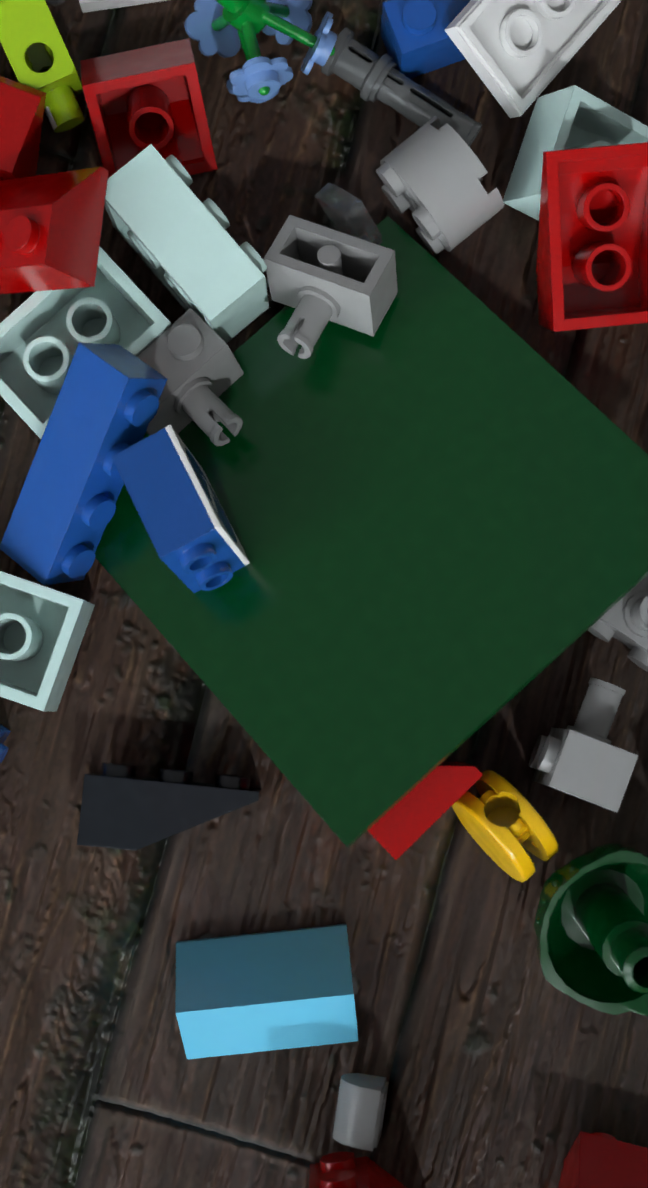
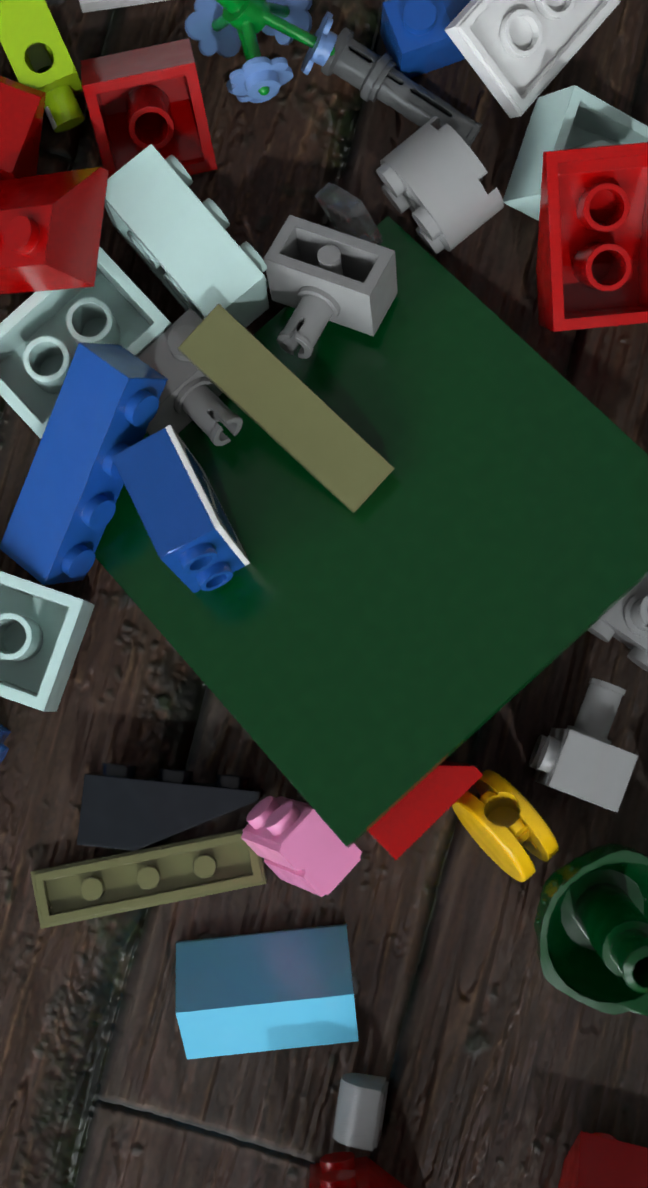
(145, 878): none -> olive tile
(285, 408): none -> olive tile
(298, 845): none -> bright pink brick

